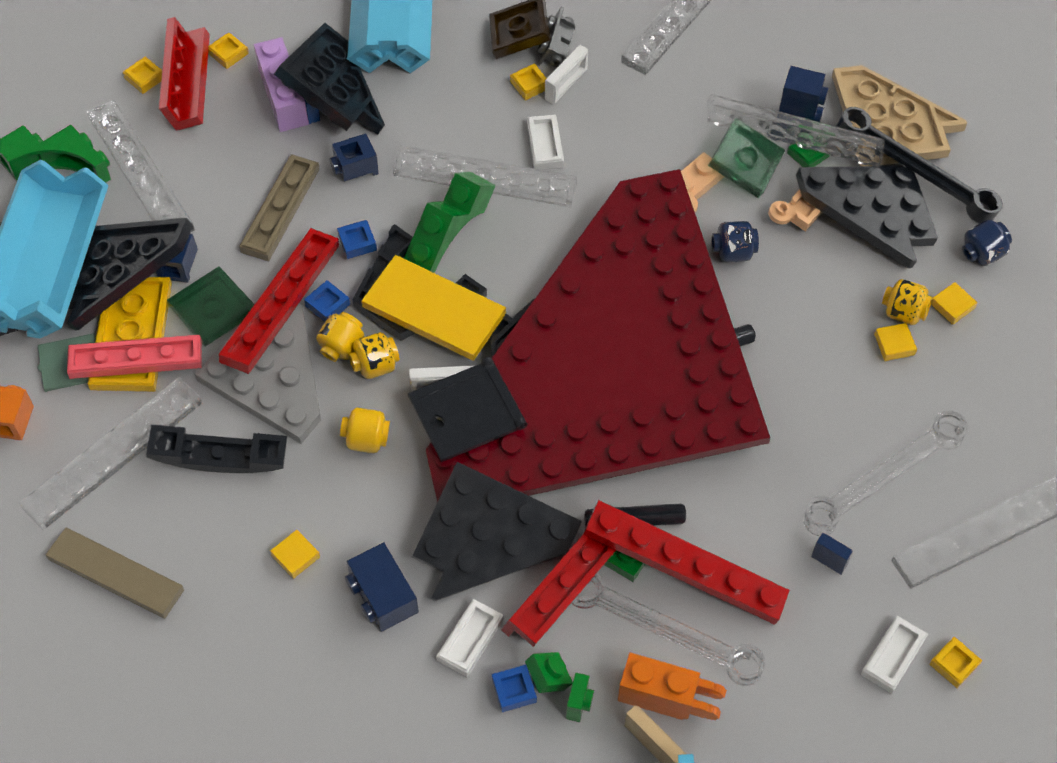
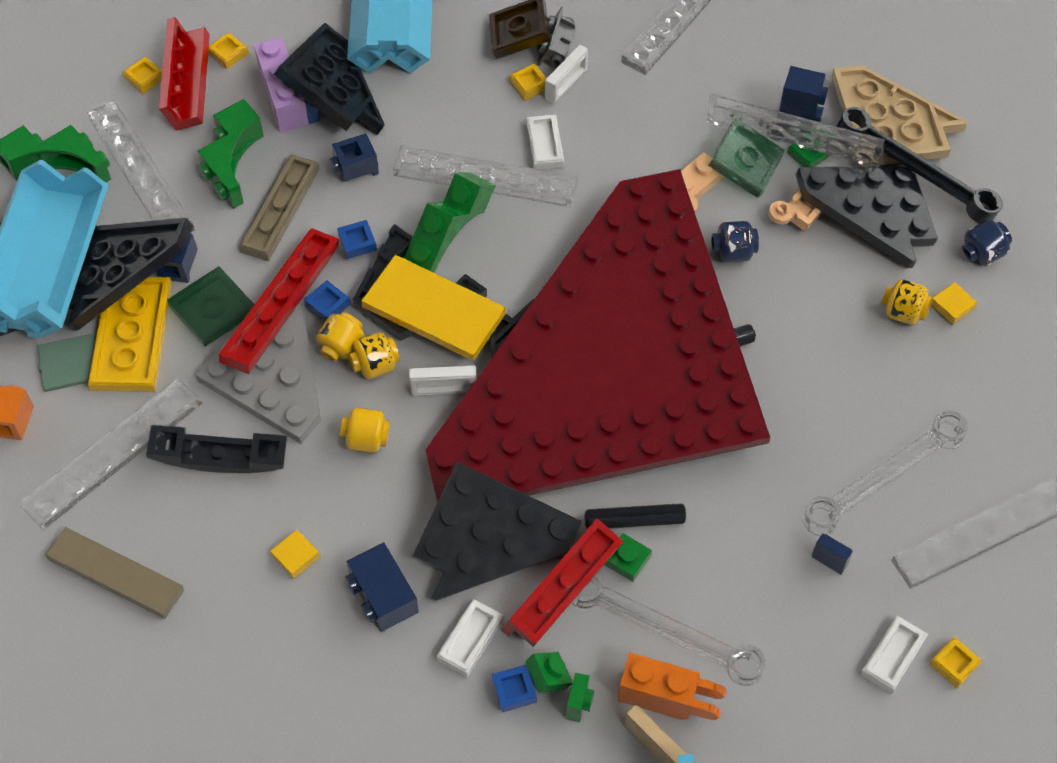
(134, 356): coral tile -> none
(235, 132): none -> green arch
(473, 409): black container -> none
(686, 562): red plate -> none
(895, 342): yellow tile -> none

